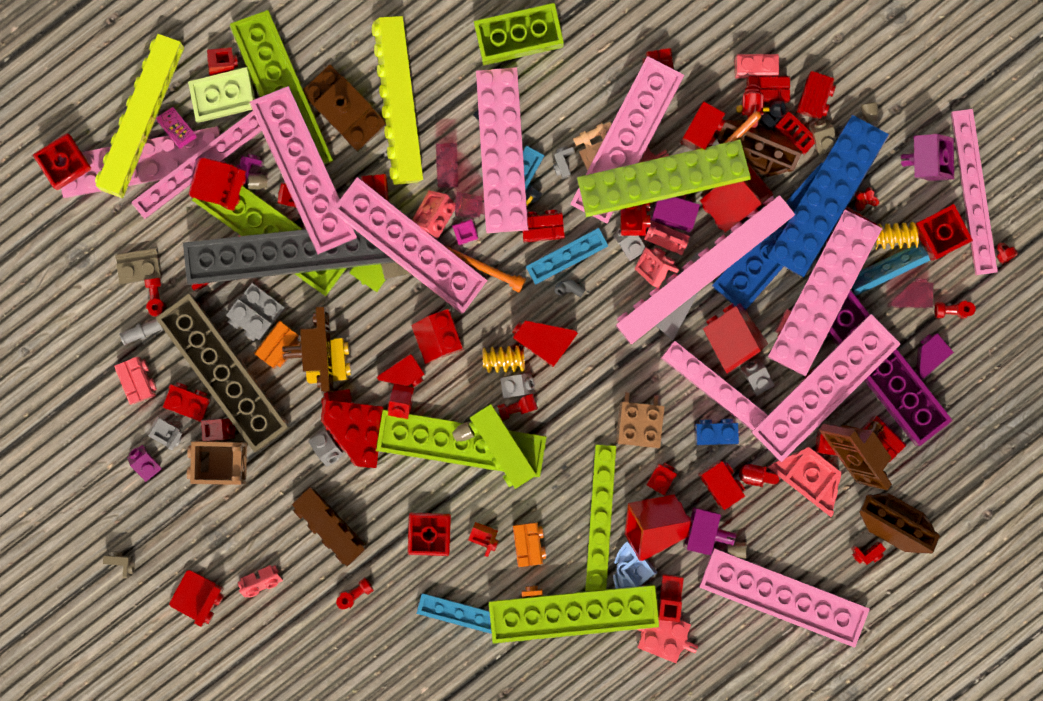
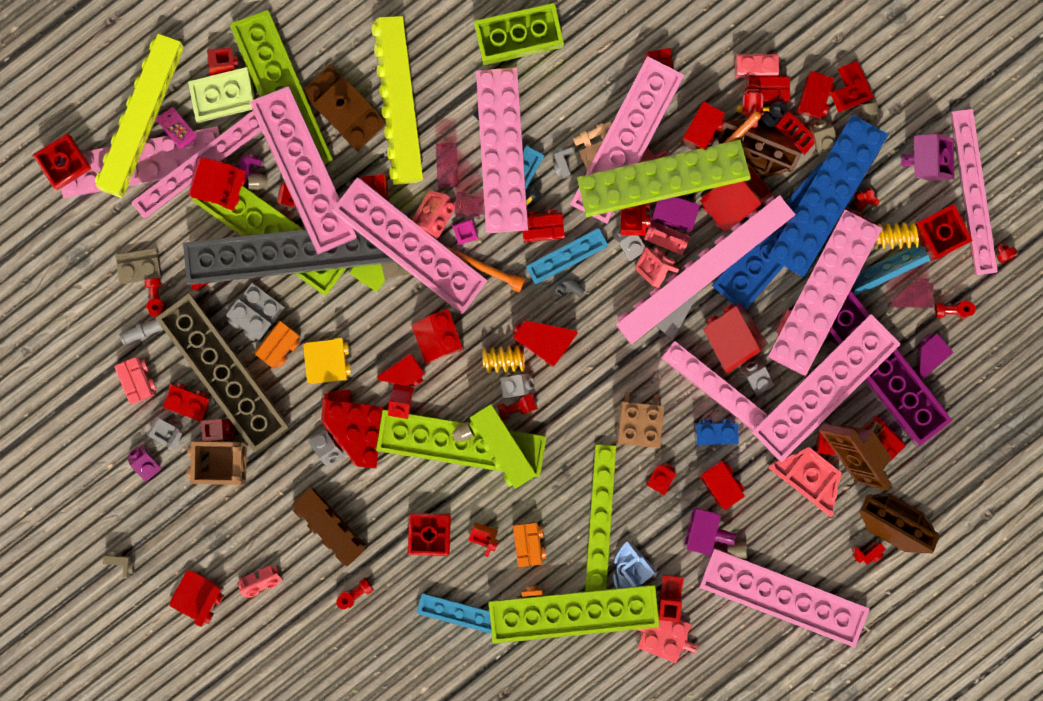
(315, 350): reddish brown brick -> none
(655, 525): red slope -> none
(757, 475): red arm -> none
(855, 90): none -> red plate

